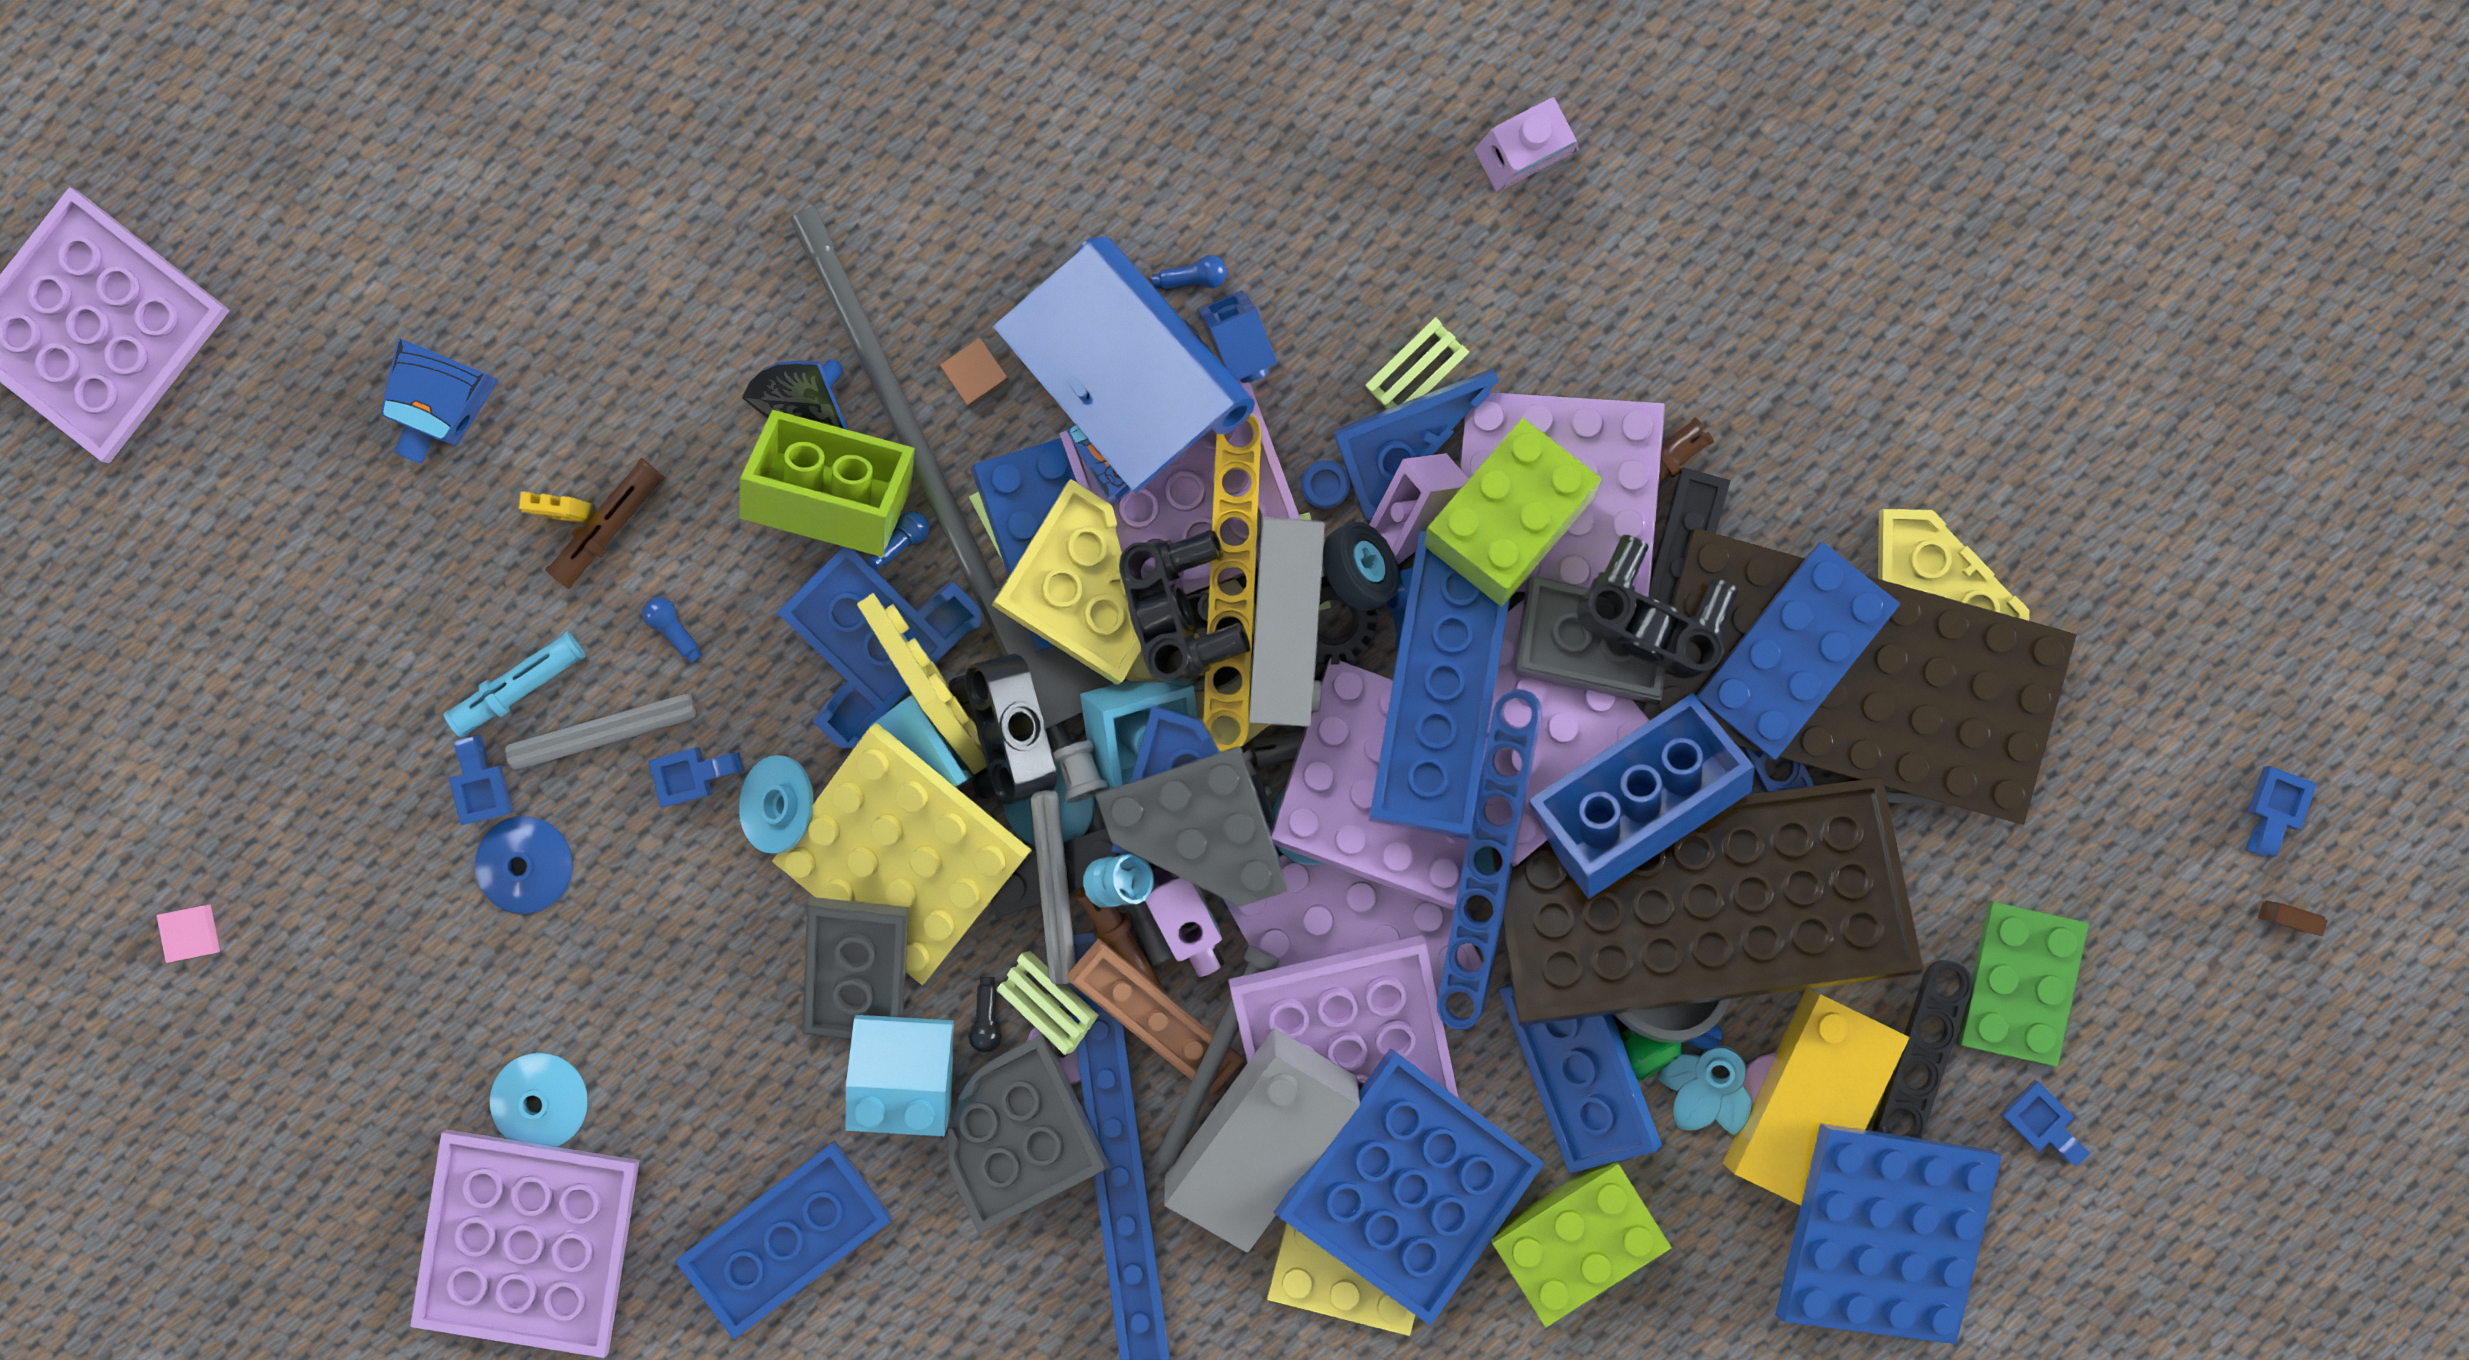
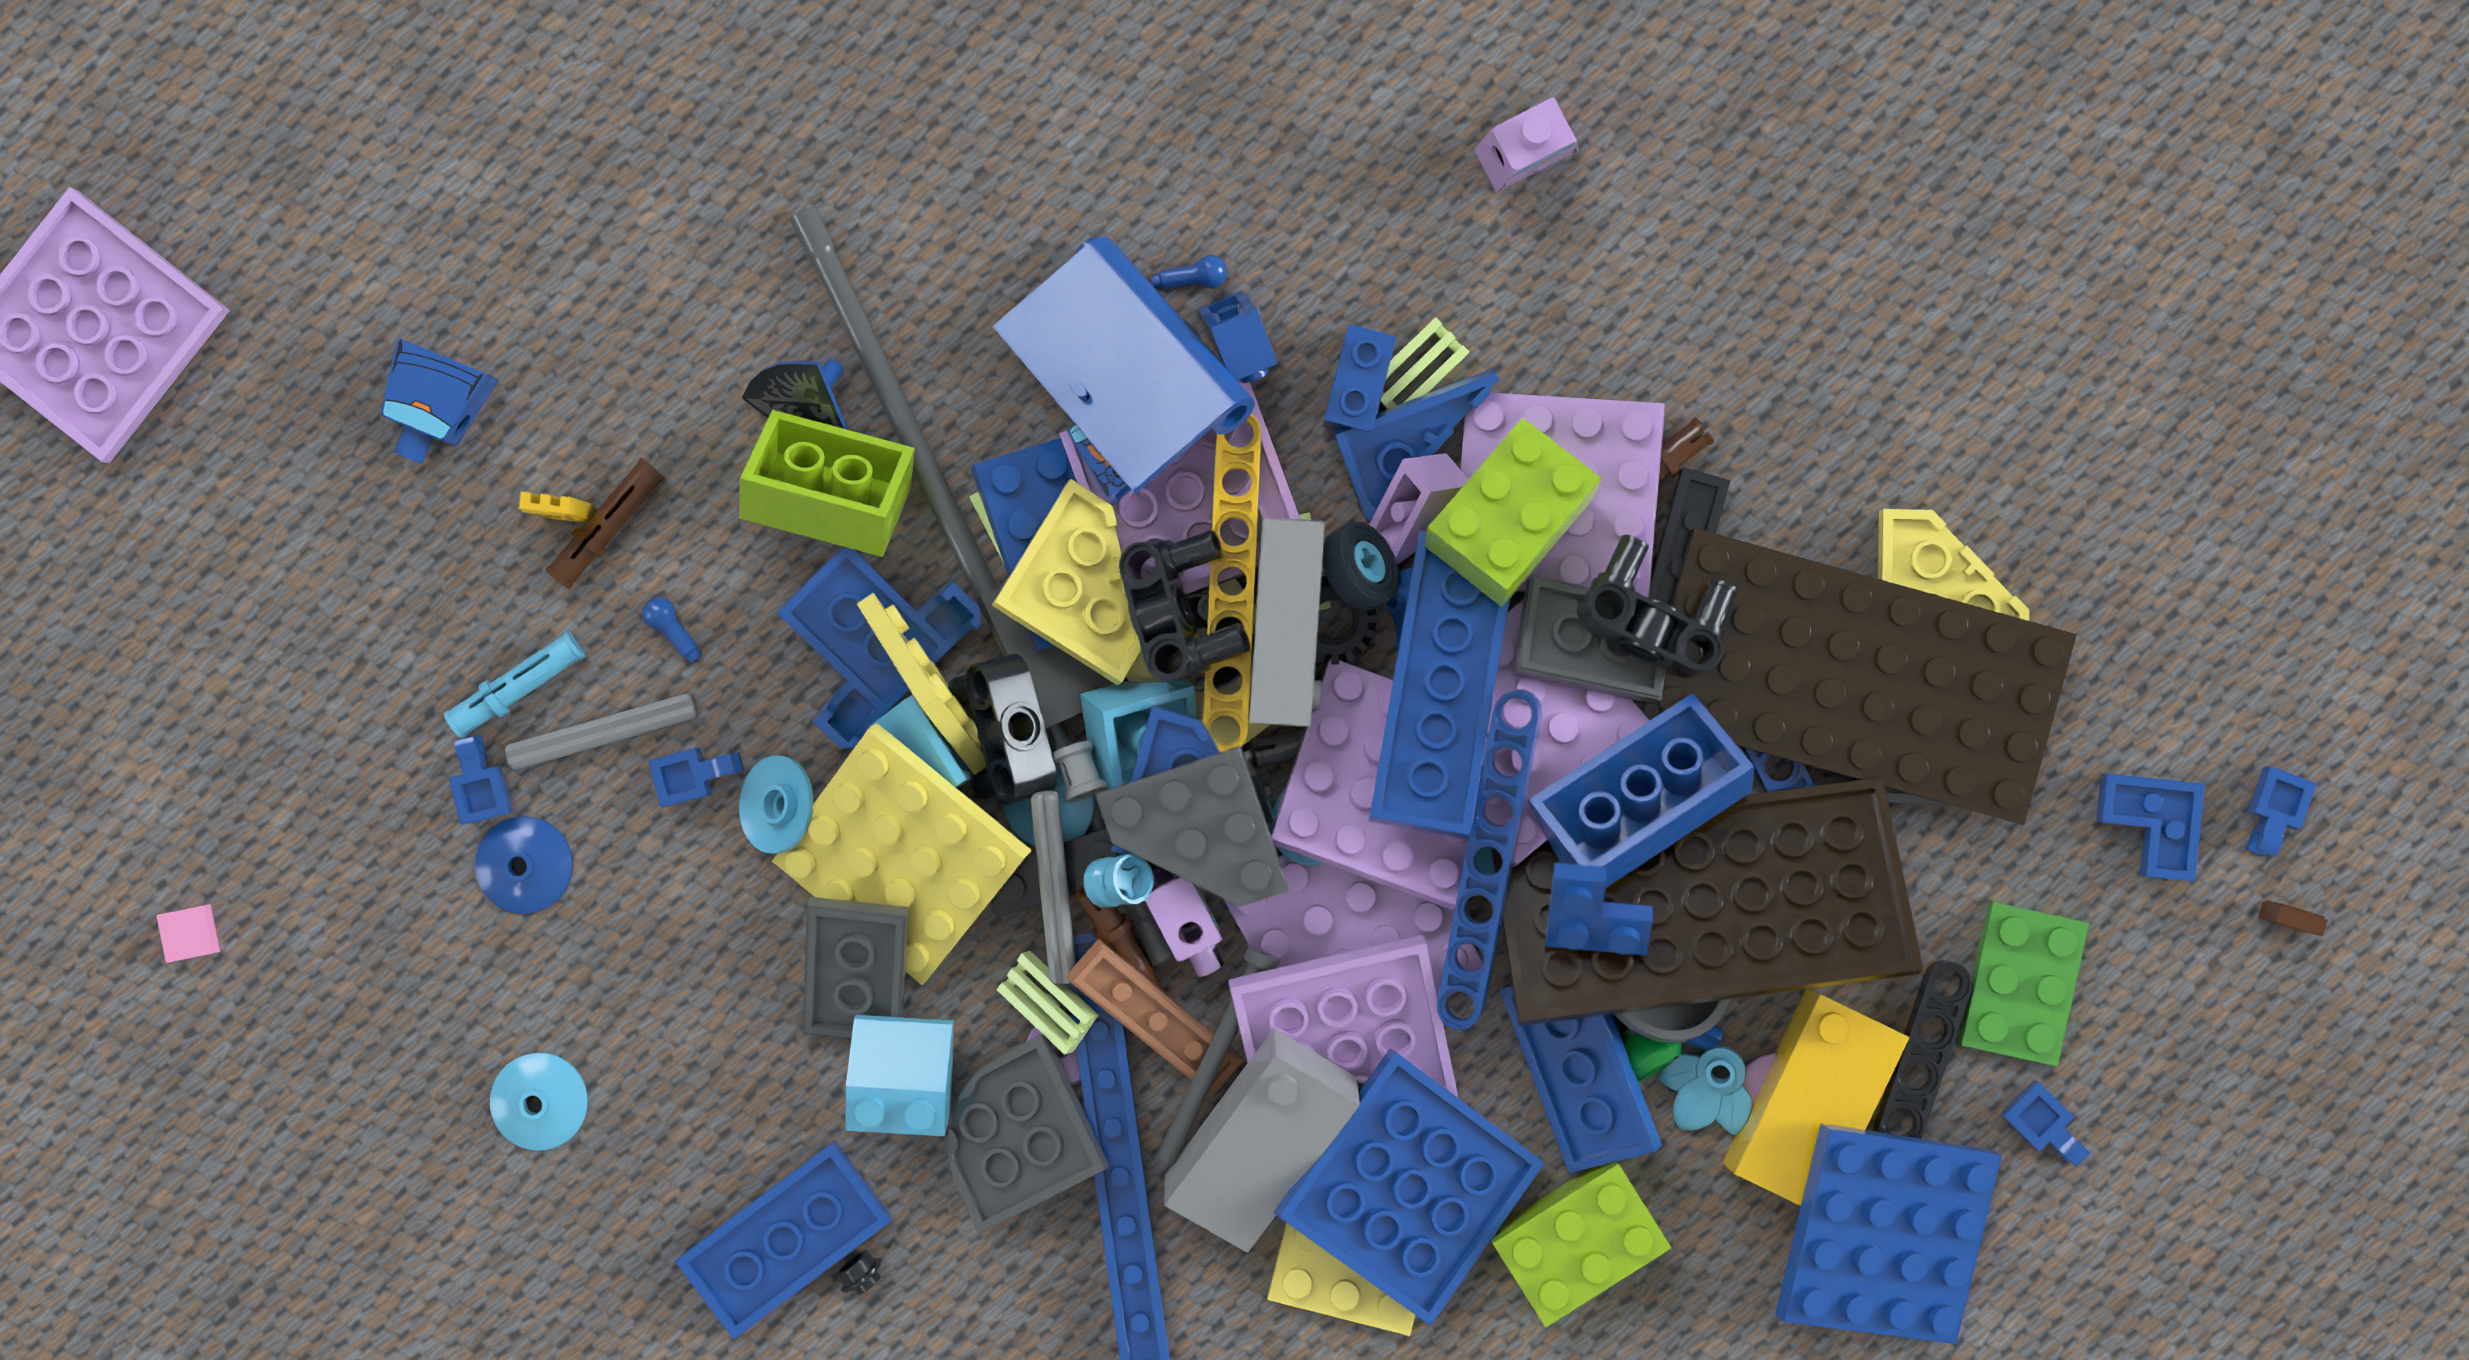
(524, 1243): lavender plate -> none
(859, 1273): none -> black plate
(909, 530): blue piece -> none
(974, 372): nougat tile -> none
(985, 1032): black piece -> none
(1325, 484): blue tile -> none
(1359, 379): none -> blue bracket
(1585, 922): none -> blue plate
(1797, 650): blue plate -> none
(2170, 817): none -> blue plate

